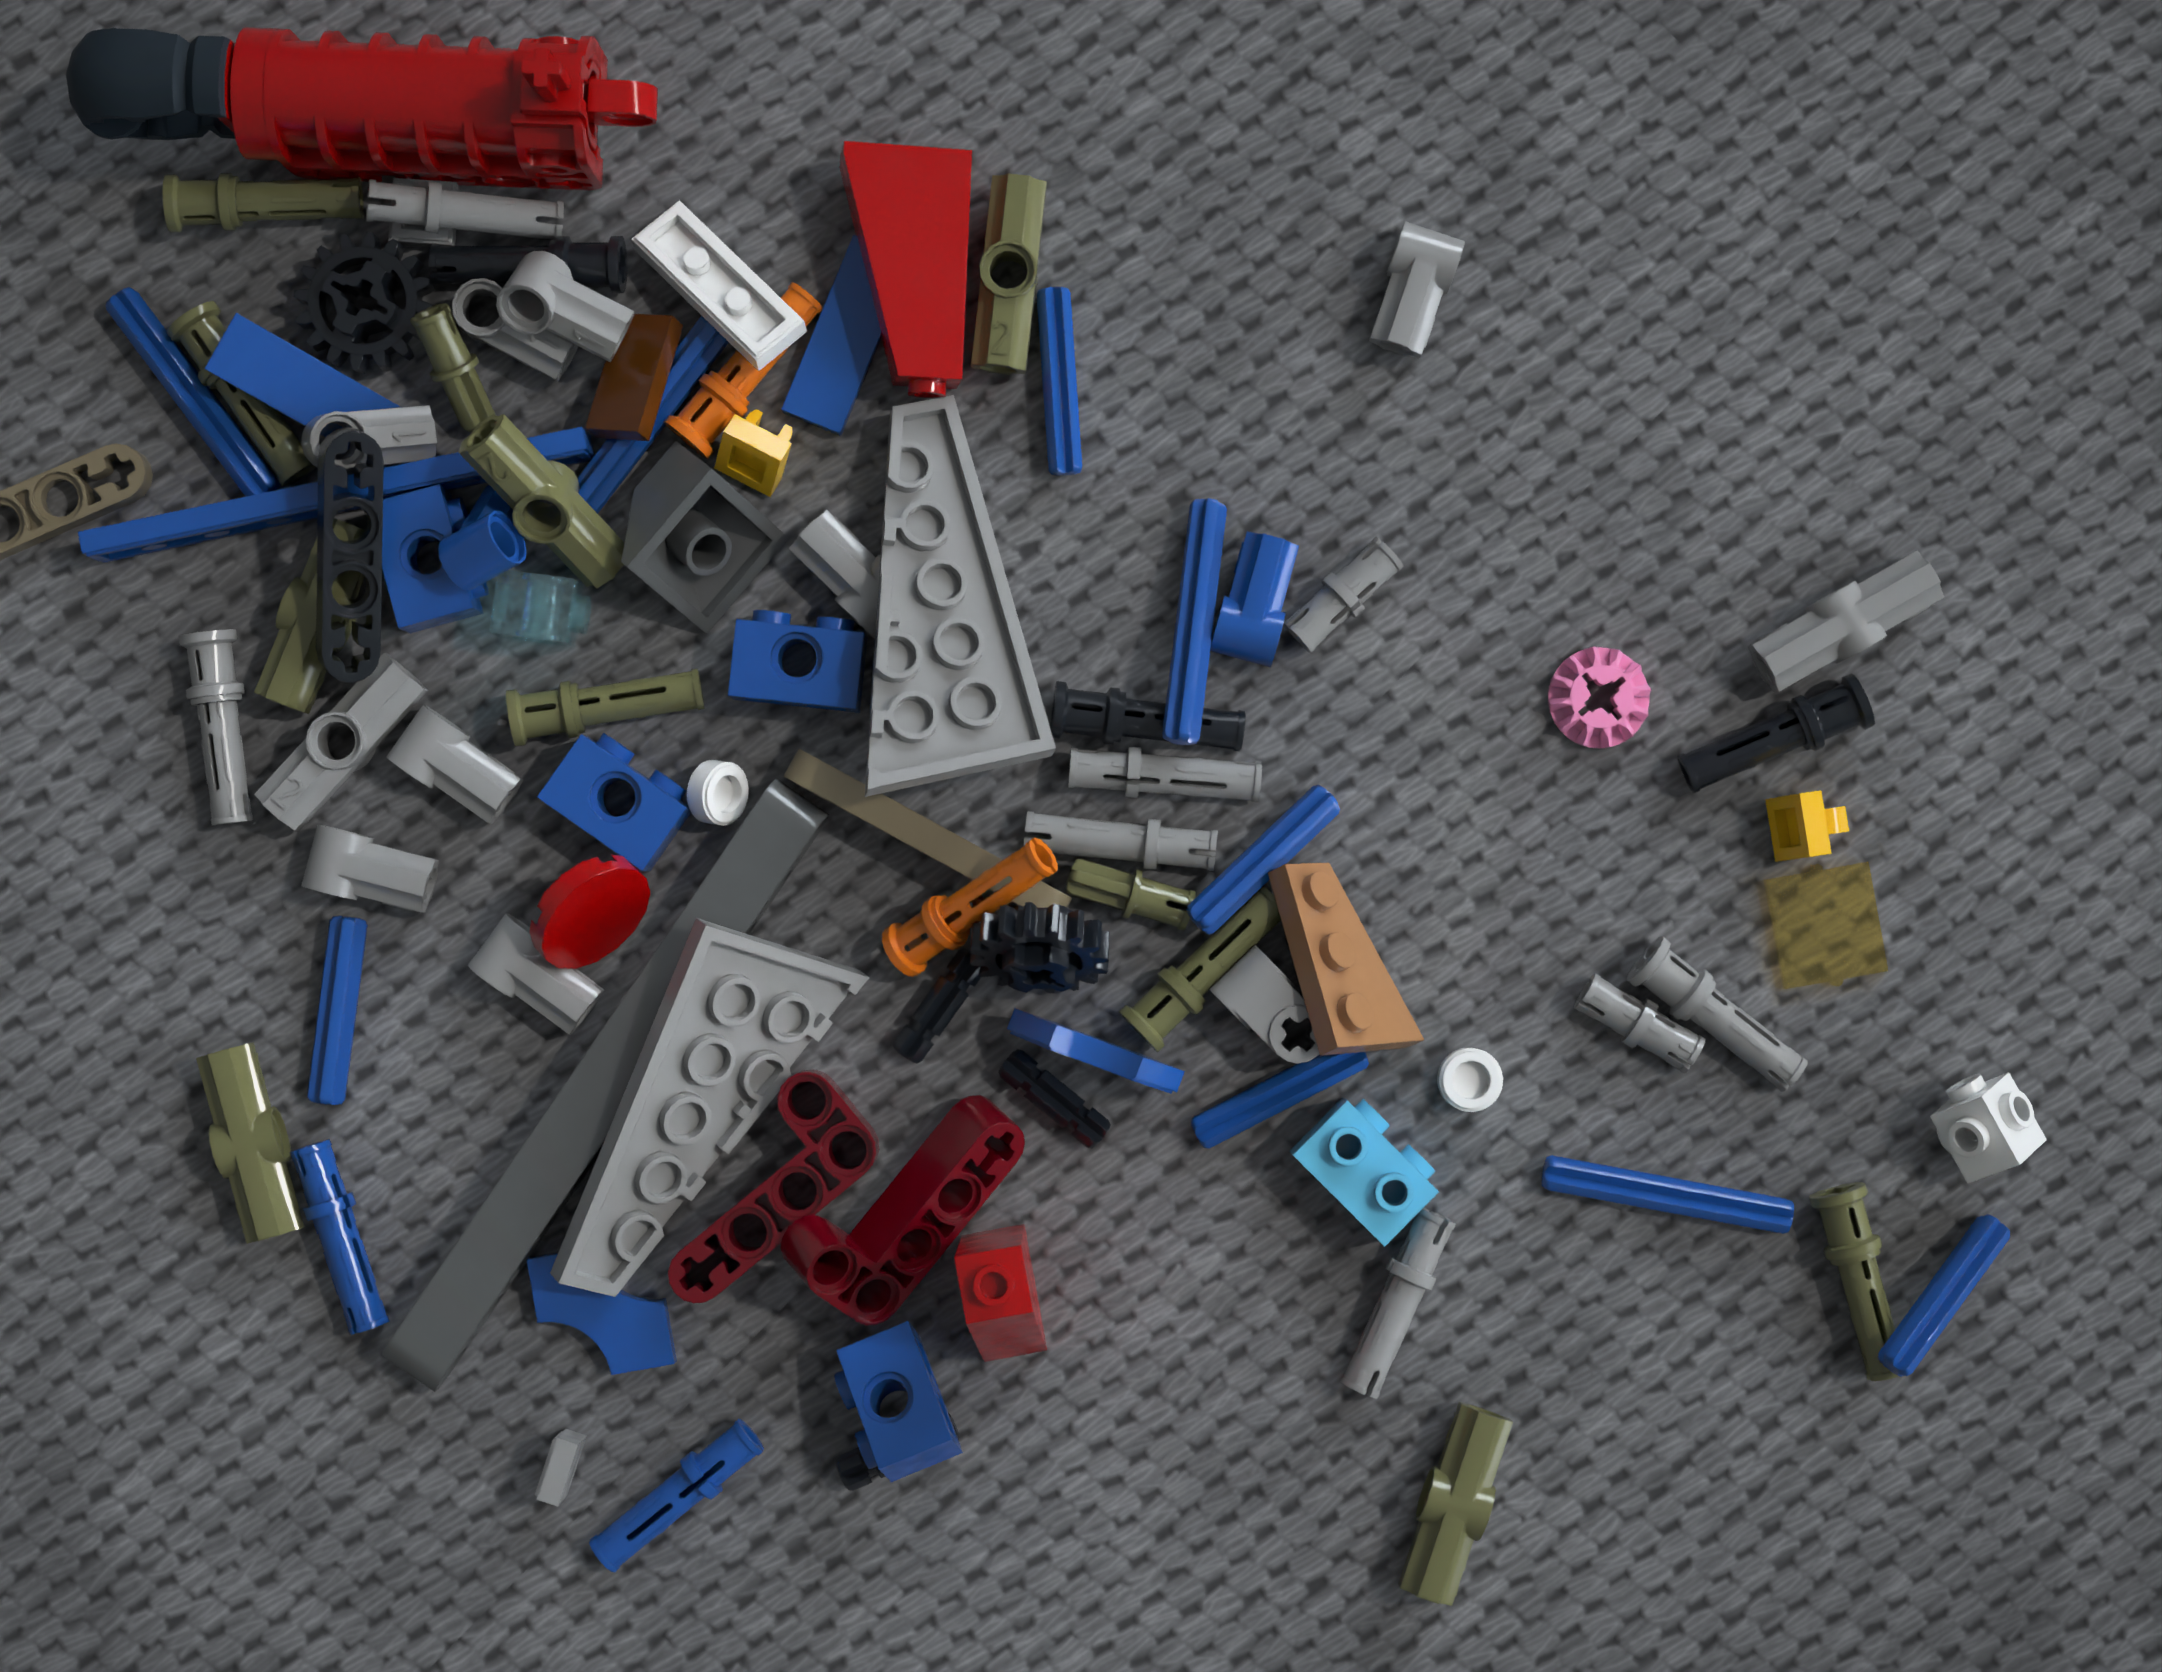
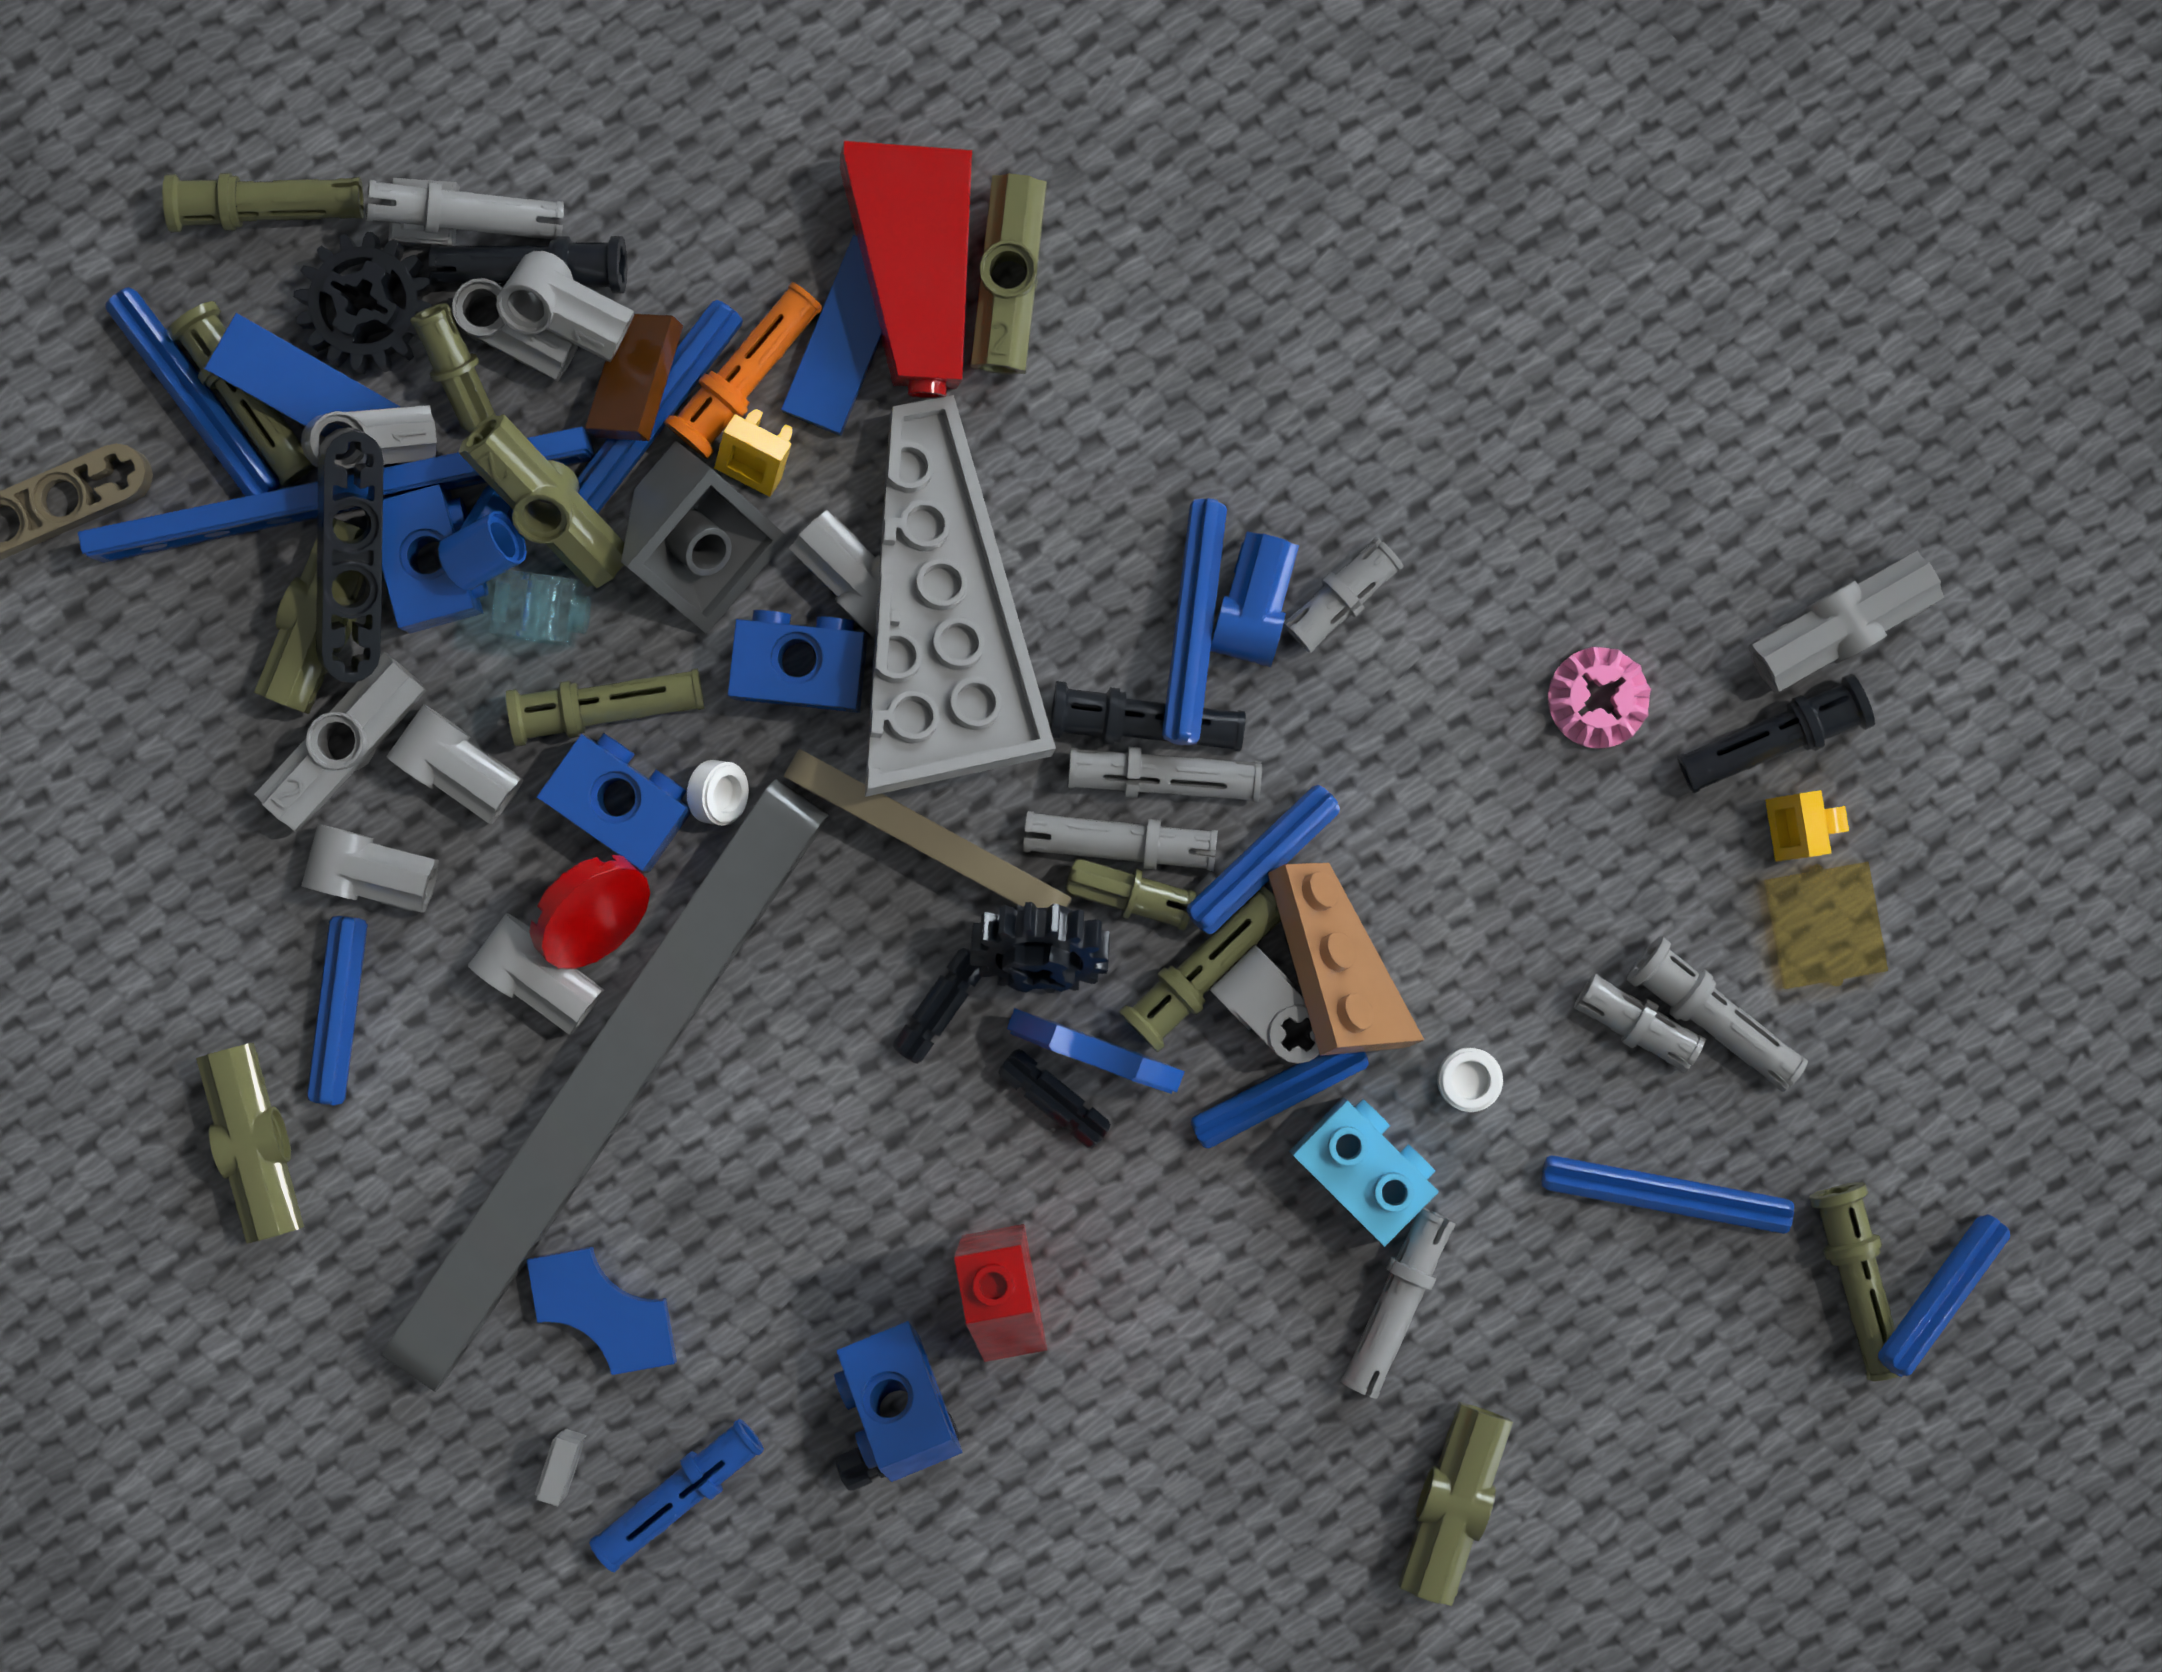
(216, 697): light grey pin -> none
(342, 1246): blue pin -> none
(366, 106): red piece -> none
(704, 1076): light grey wing -> none
(719, 285): white tile -> none
(768, 1198): dark red beam -> none
(912, 1220): dark red beam -> none
(950, 918): orange pin -> none
(1059, 381): blue axle -> none
(1419, 275): light grey piece -> none
(1987, 1126): white brick -> none

